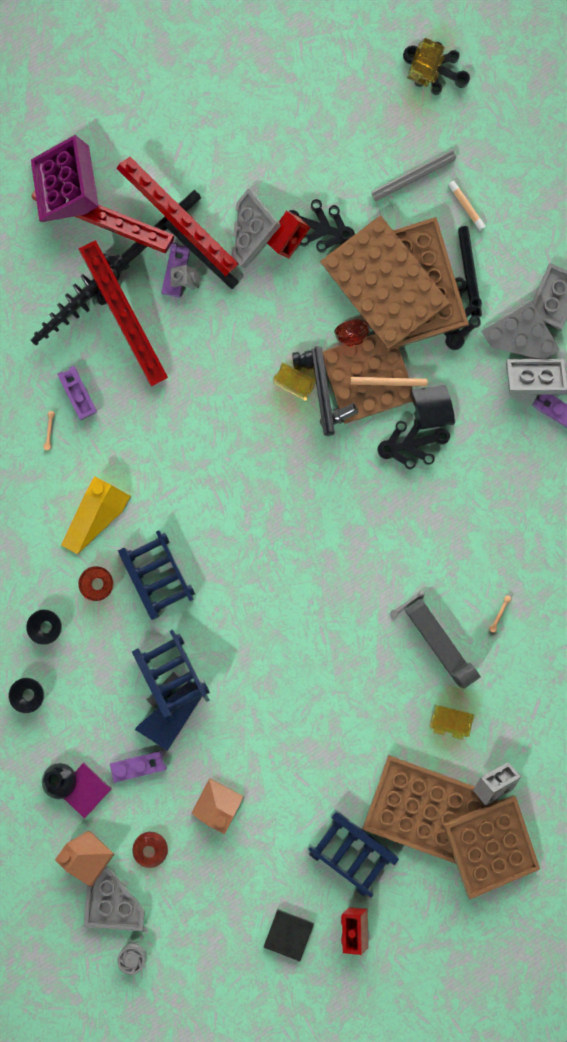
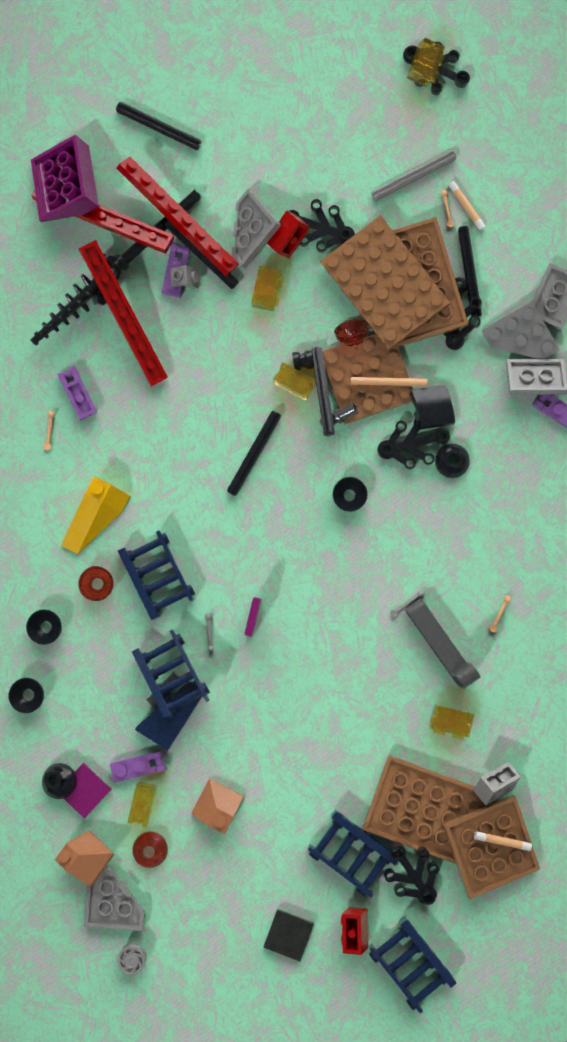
(142, 804): none -> clear yellow brick
(158, 125): none -> black axle
(208, 617): none -> light grey hinge
(253, 614): none -> magenta tile
(254, 453): none -> black axle
(266, 288): none -> clear yellow brick
(357, 487): none -> black piece
(414, 875): none -> black plant
(431, 961): none -> dark blue fence
(447, 469): none -> black piece
(450, 223): none -> light nougat hinge
(502, 841): none -> light nougat bar

